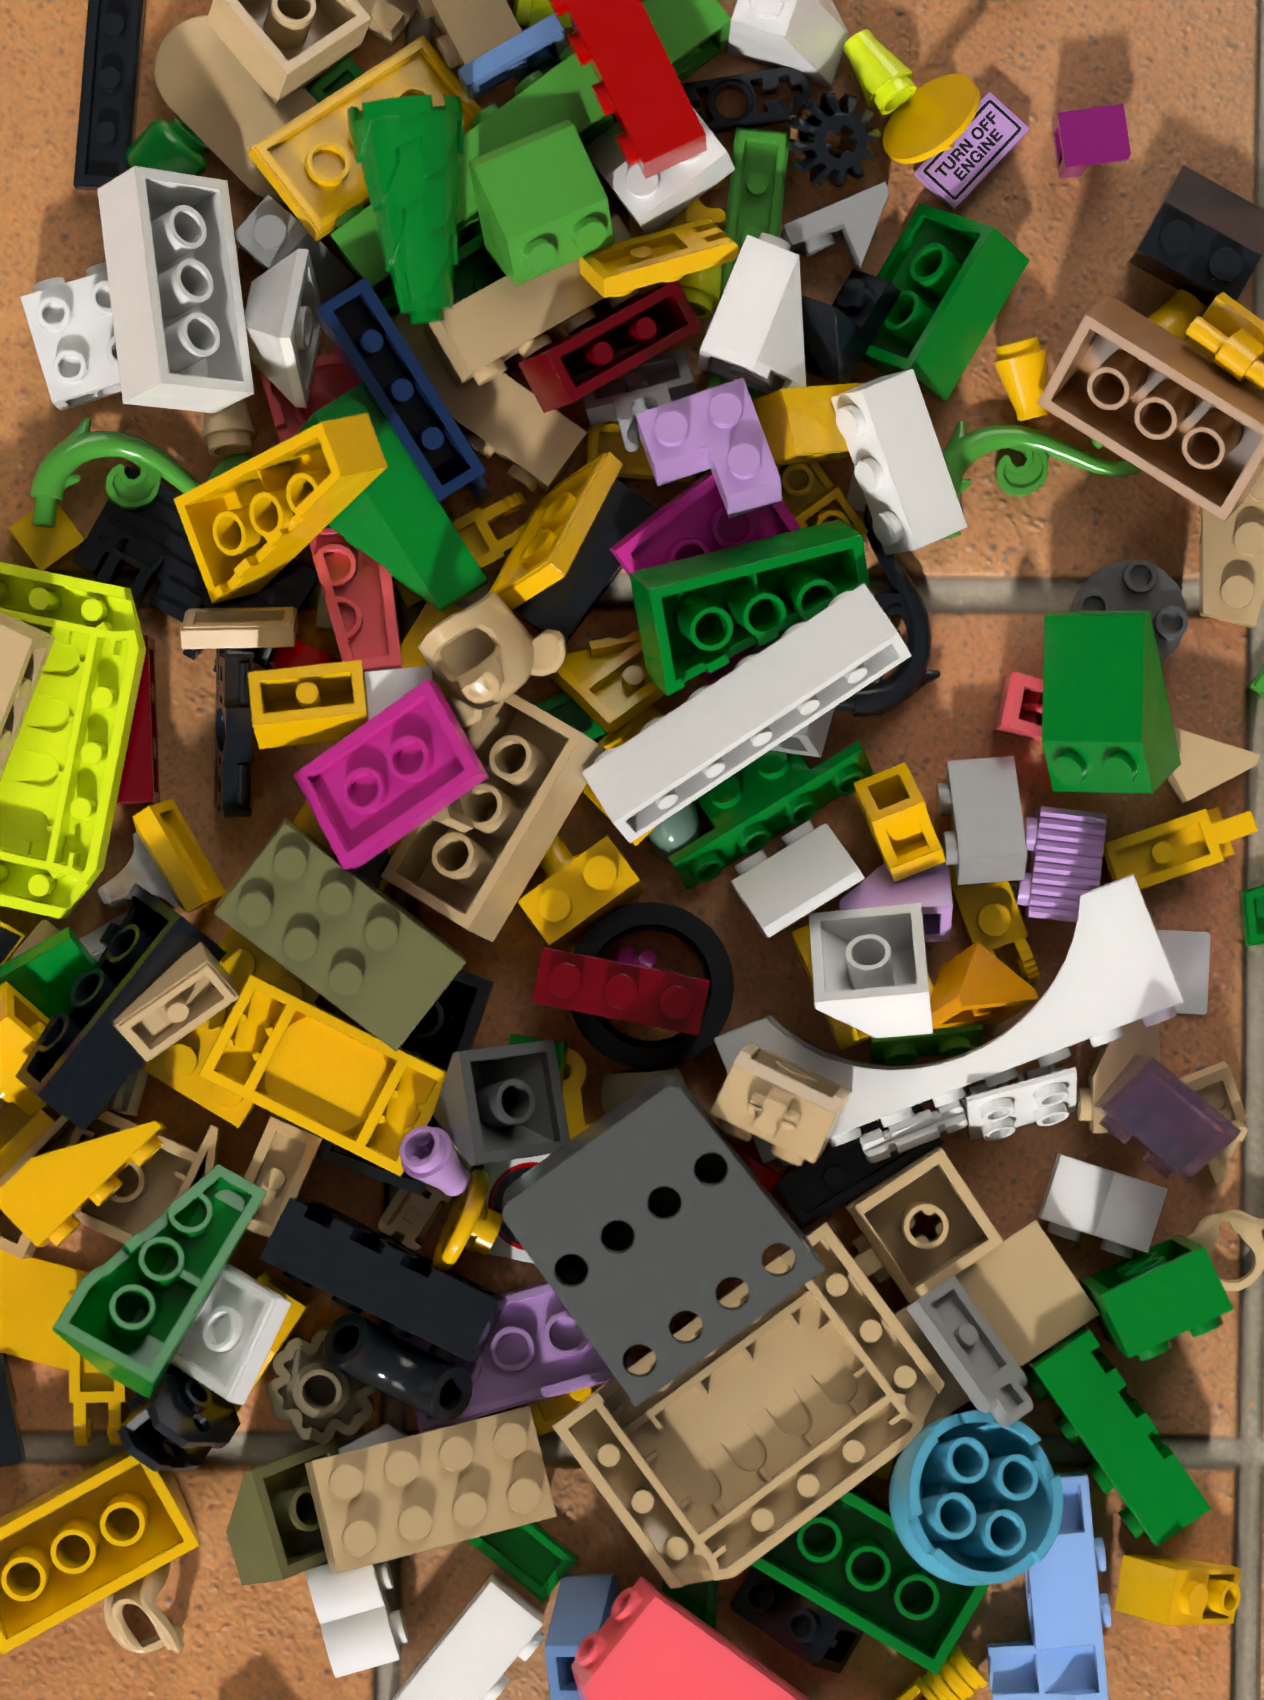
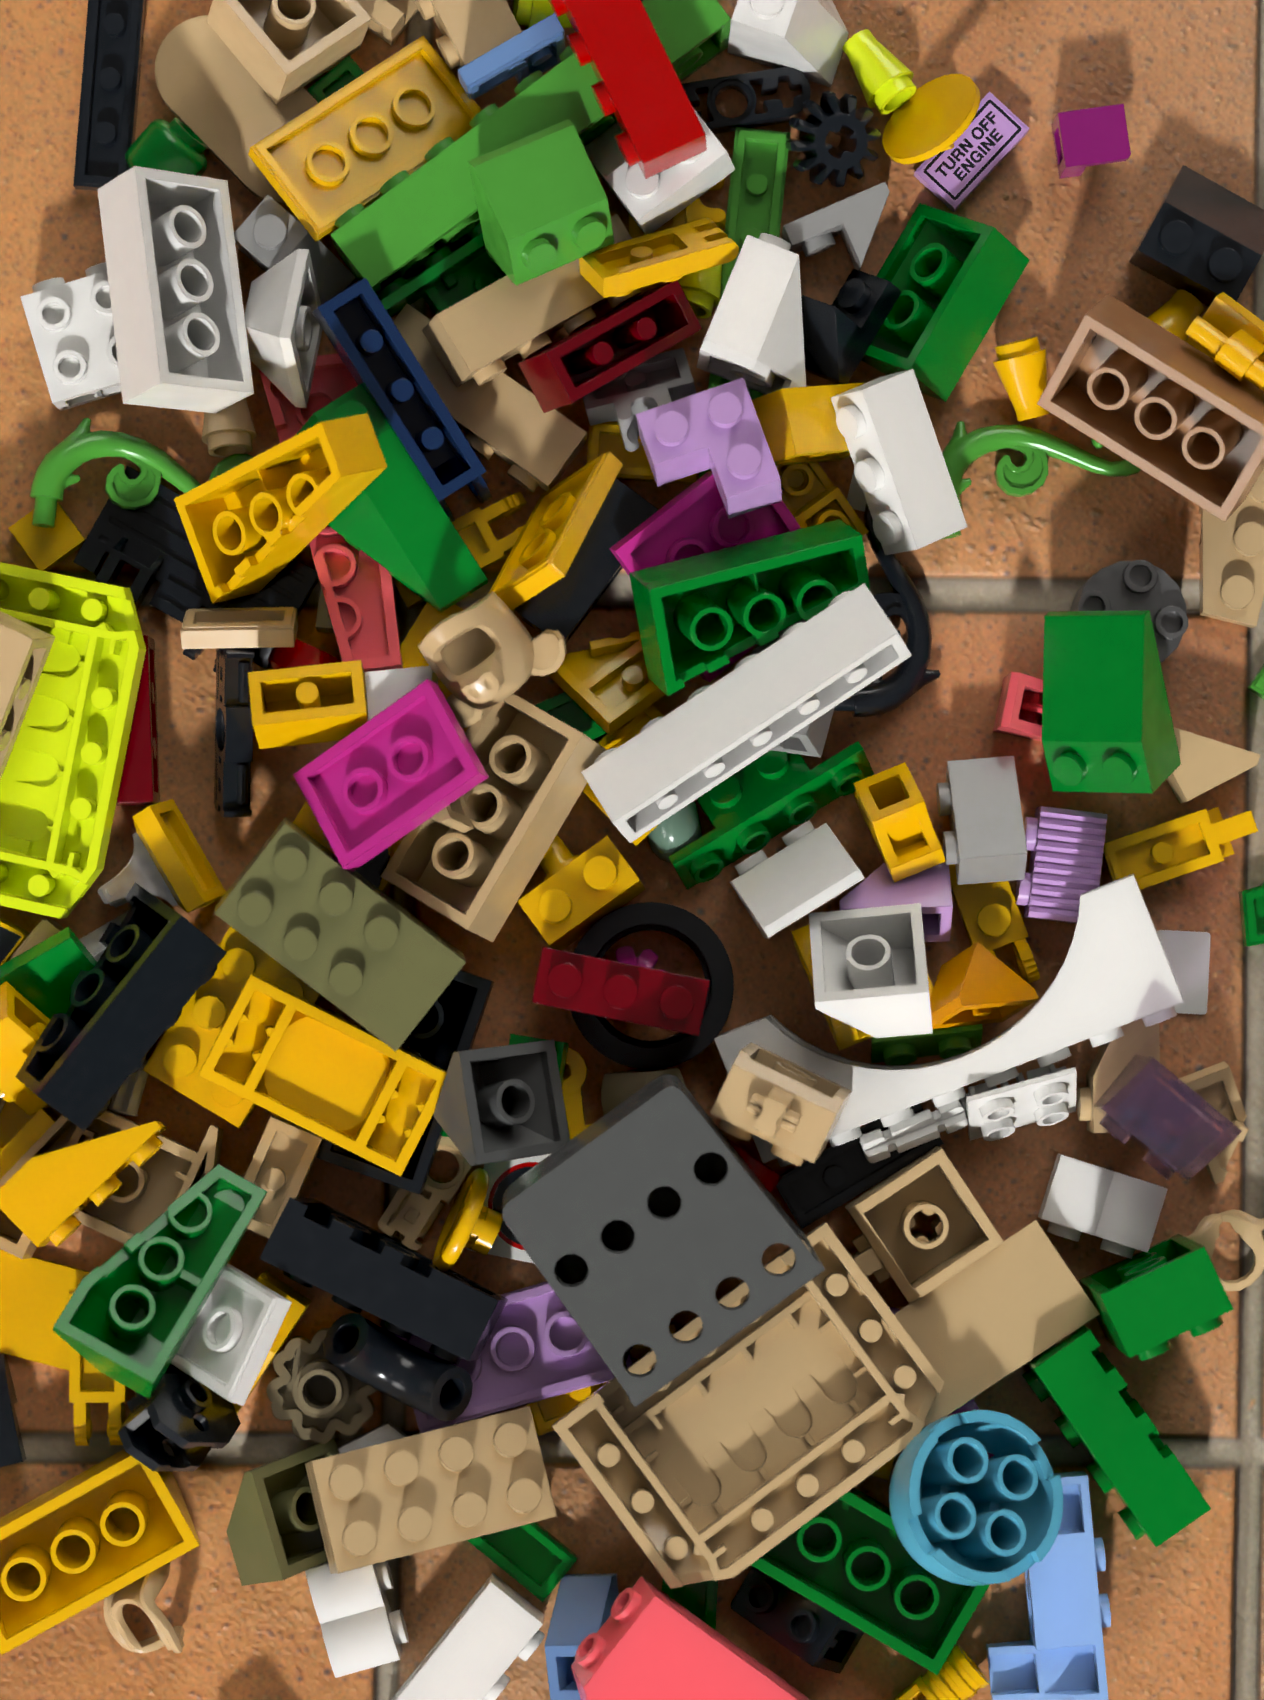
(177, 1002): tan slope -> none
(412, 184): green cone -> none
(432, 1158): lavender cone -> none
(972, 1351): light grey hinge -> none
(1177, 1590): yellow slope -> none

